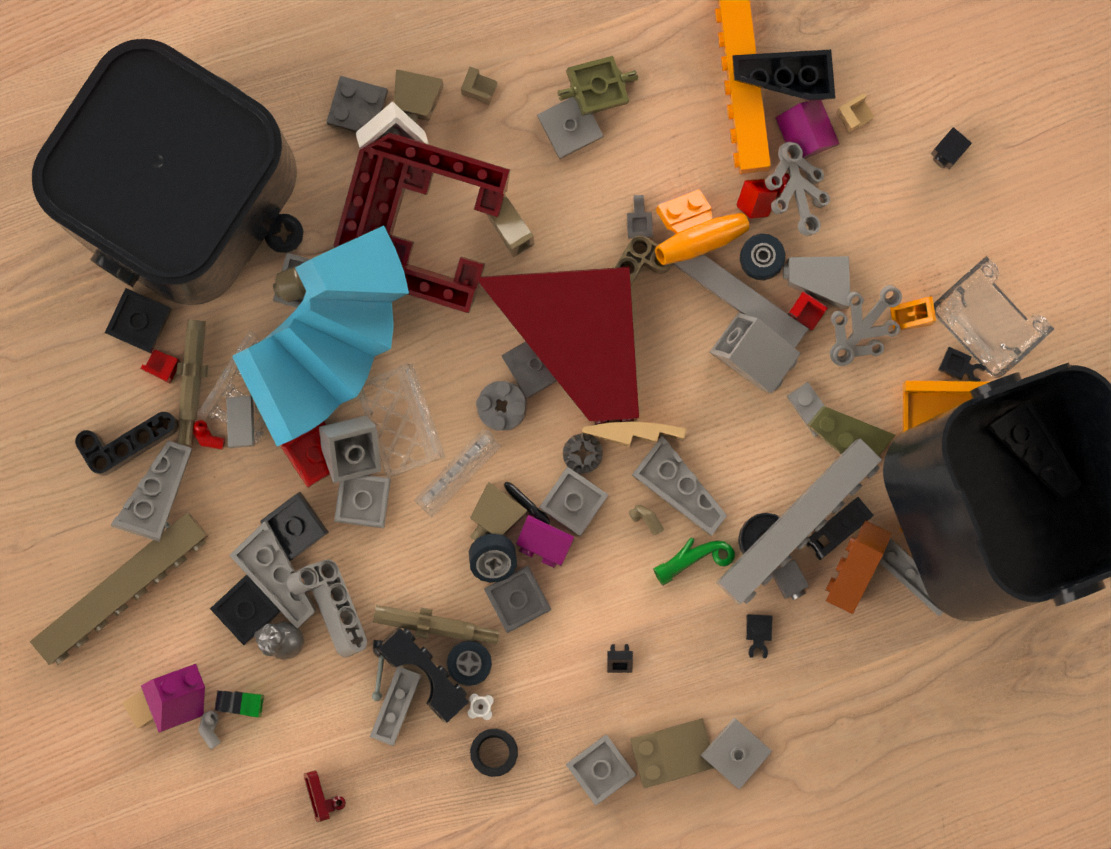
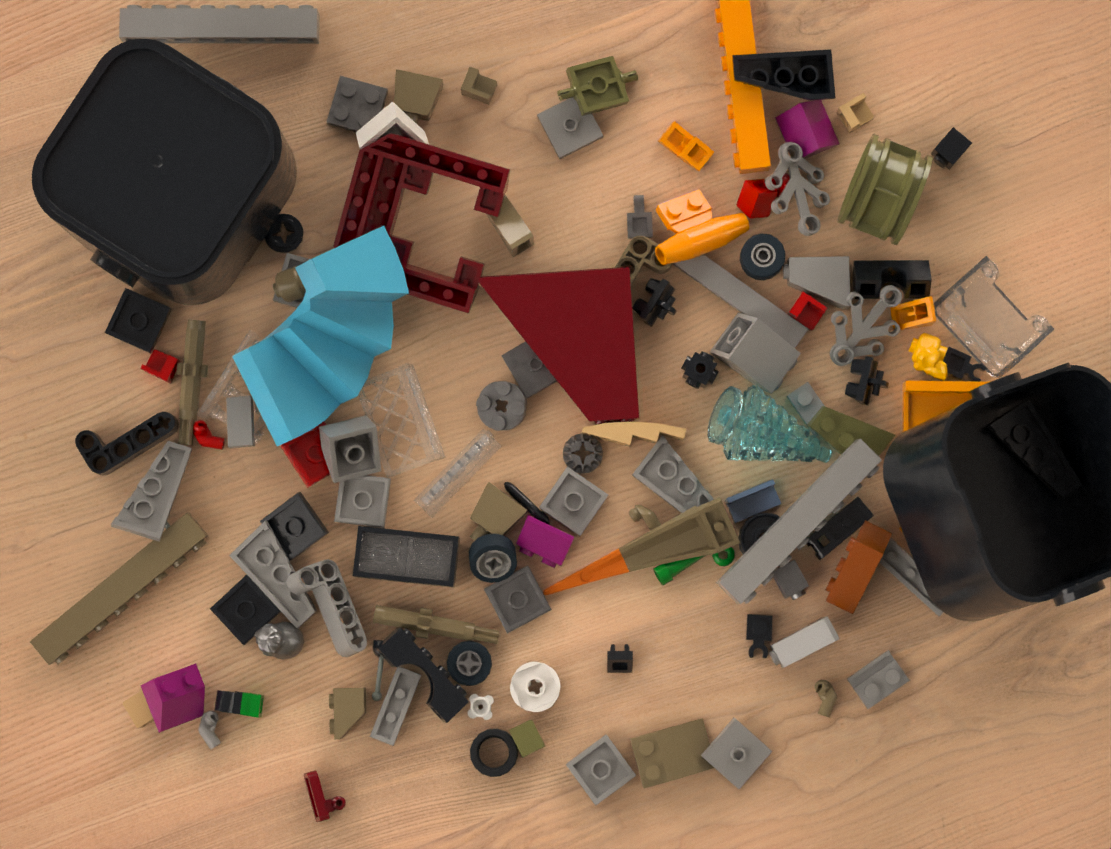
(220, 24): none -> light grey brick
(348, 707): none -> dark tan slope
(406, 556): none -> clear brick
(527, 738): none -> olive panel
(529, 700): none -> white plate
(659, 303): none -> black hips
(685, 146): none -> light orange slope
(689, 535): none -> dark tan plate
(695, 378): none -> black brick
(753, 501): none -> sand blue panel
(760, 429): none -> clear light blue plant
(803, 642): none -> light grey slope
(827, 696): none -> dark tan arm
(862, 391): none -> black hips
(878, 679): none -> light grey plate
(885, 189): none -> olive wheel
(909, 275): none -> black arch
(929, 356): none -> yellow head

